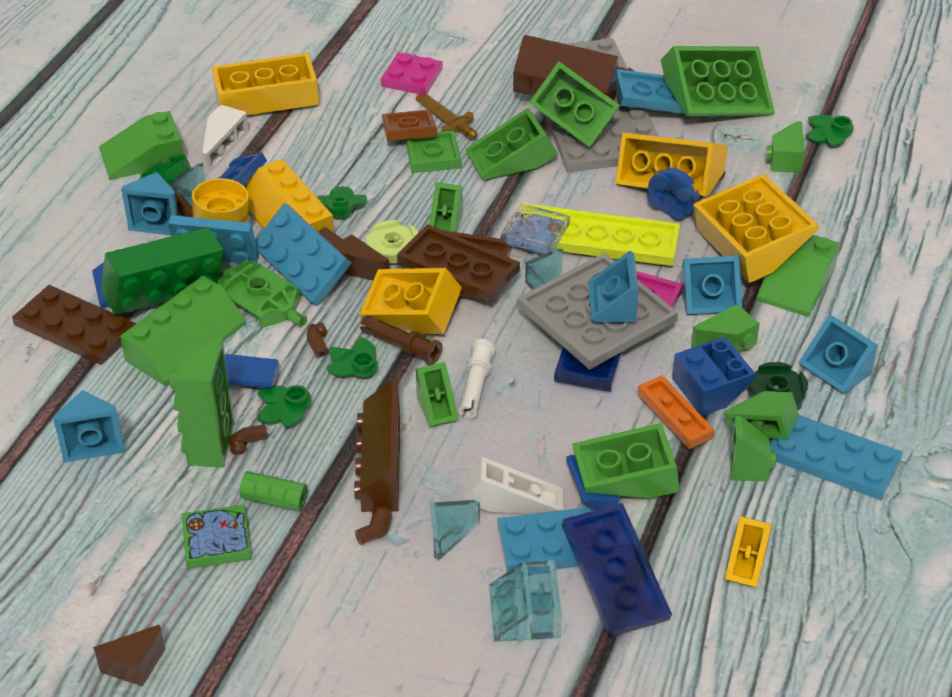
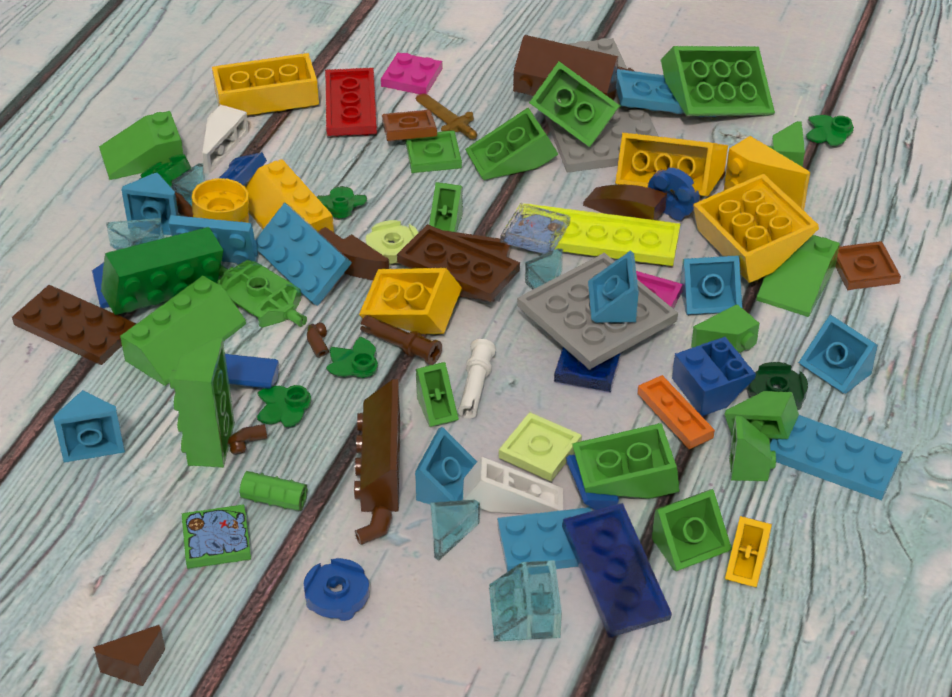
(134, 232): none -> clear light blue slope
(341, 603): none -> blue plate
(350, 102): none -> red plate
(442, 470): none -> dark azure slope
(539, 446): none -> yellowish green plate
(627, 201): none -> reddish brown slope
(690, 530): none -> bright green slope
(753, 158): none -> yellow slope
(866, 266): none -> dark orange tile

